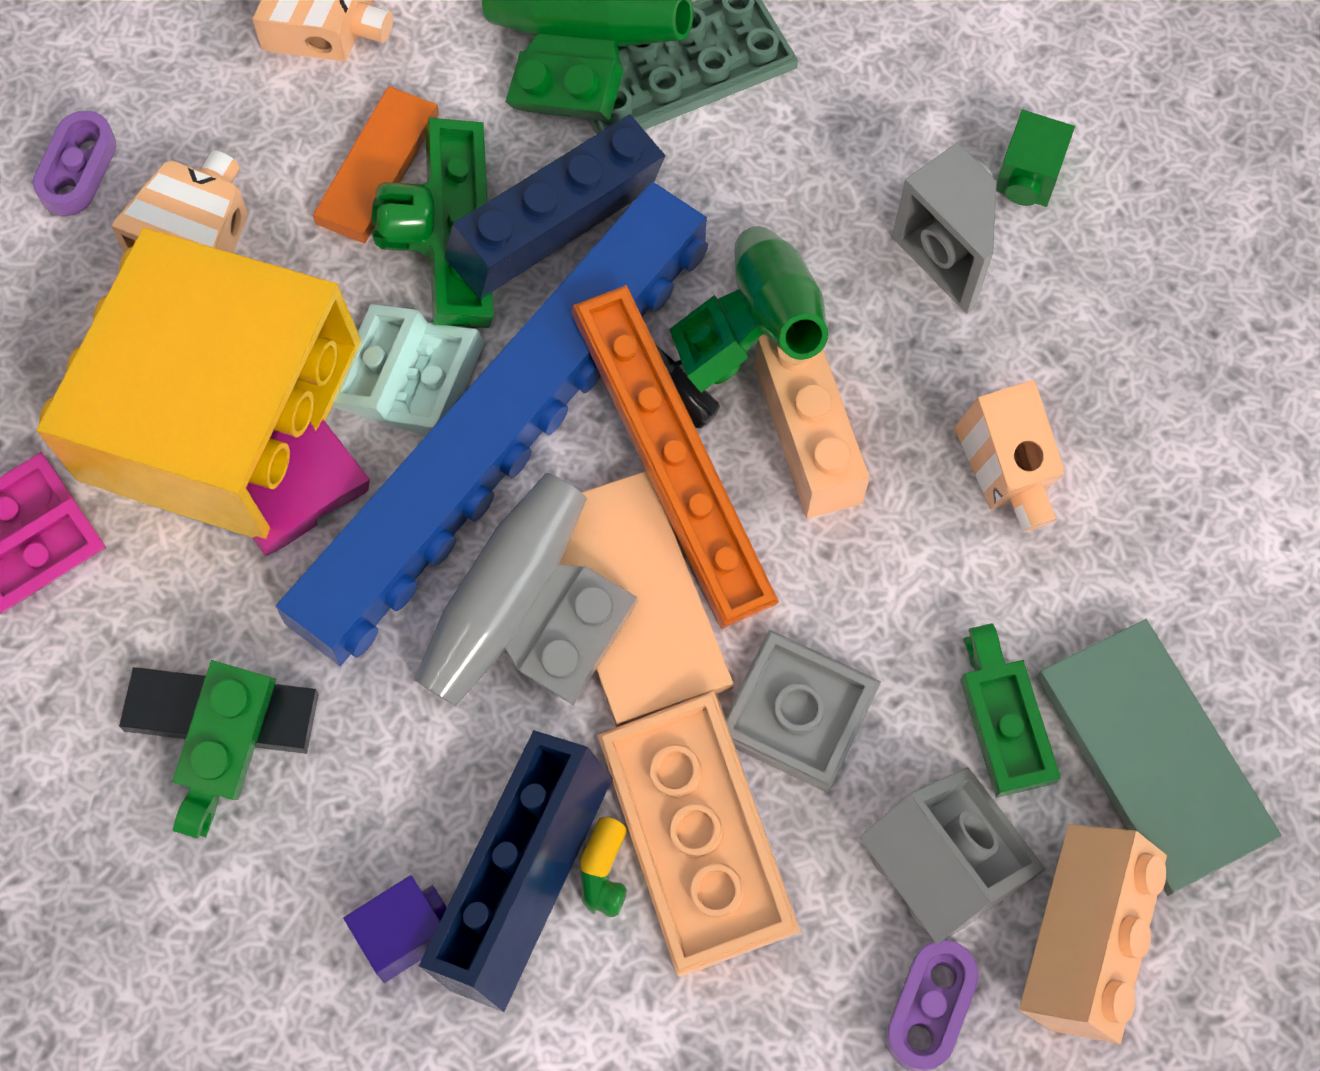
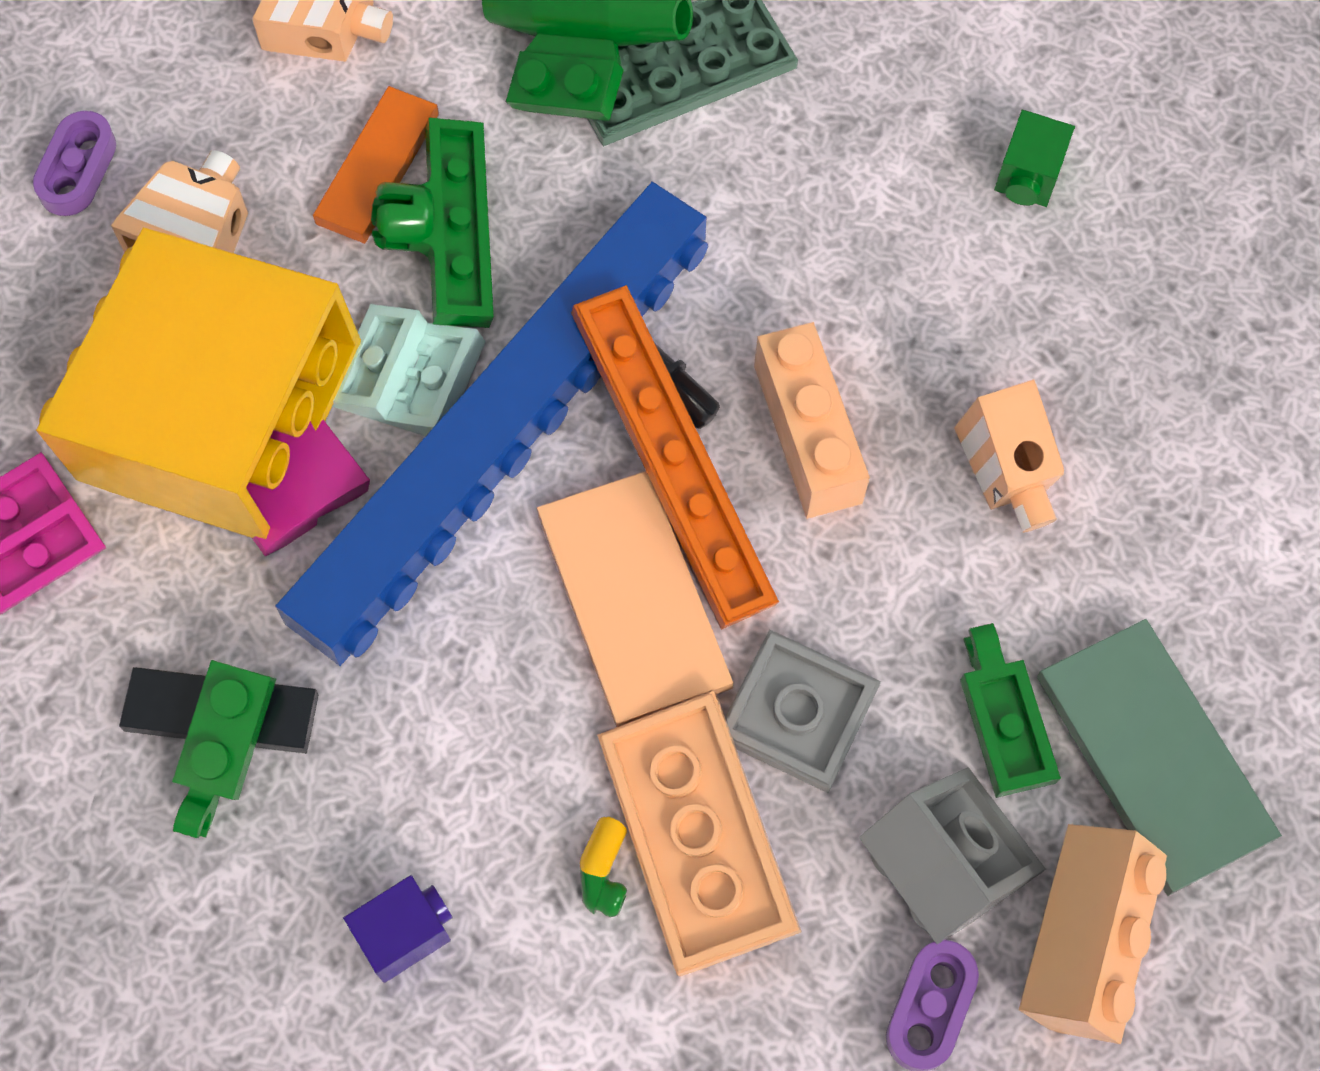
(517, 871): dark blue brick -> none
(521, 601): light grey plate -> none
(553, 206): dark blue brick -> none
(772, 299): green plate -> none
(950, 222): light grey slope -> none

